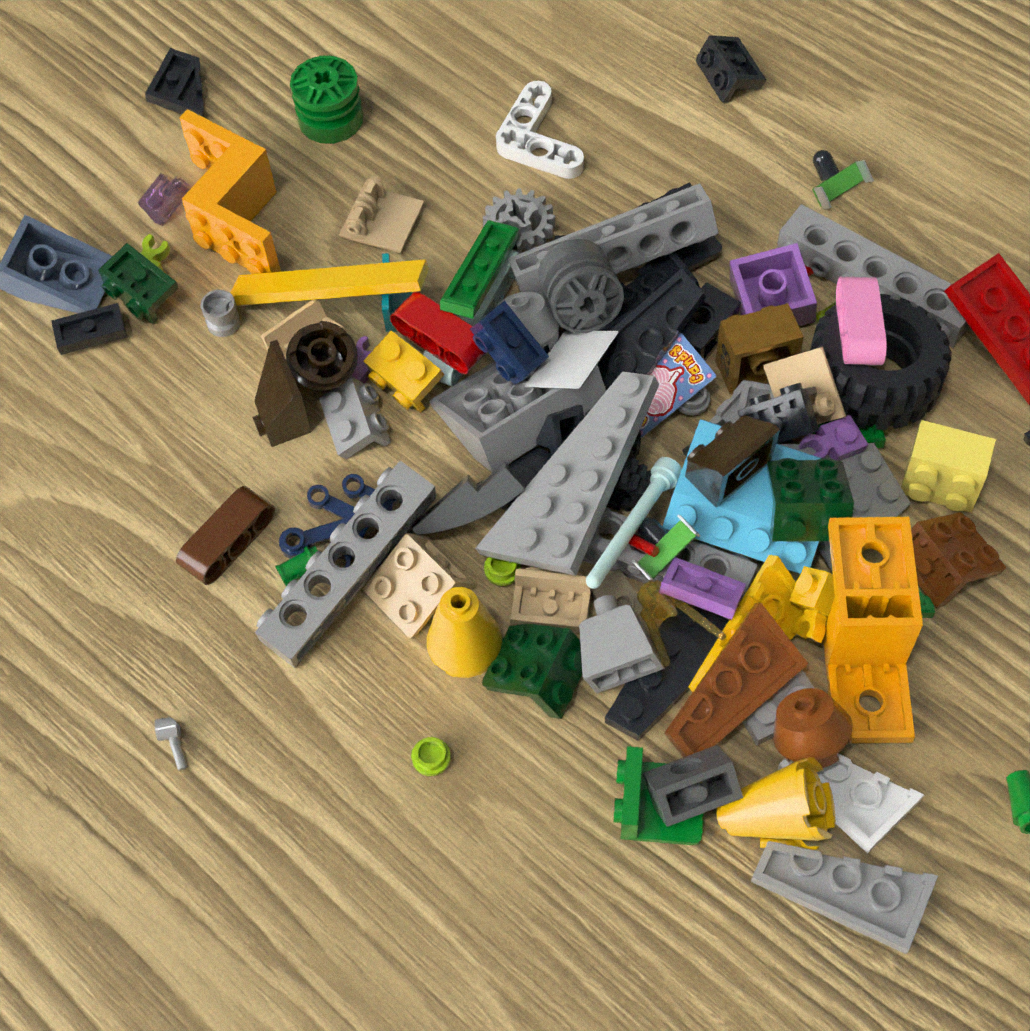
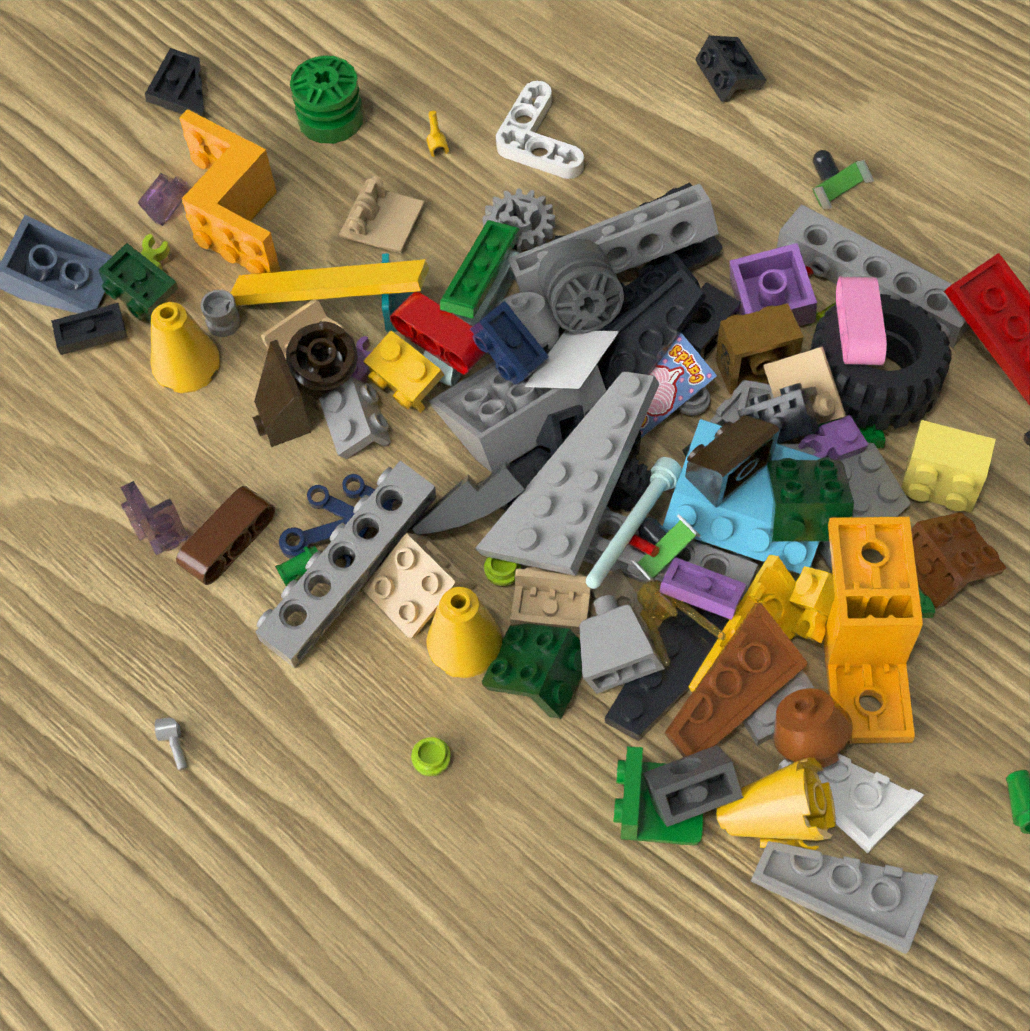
(157, 524): none -> bracket
(181, 350): none -> yellow cone
(436, 138): none -> yellow hand

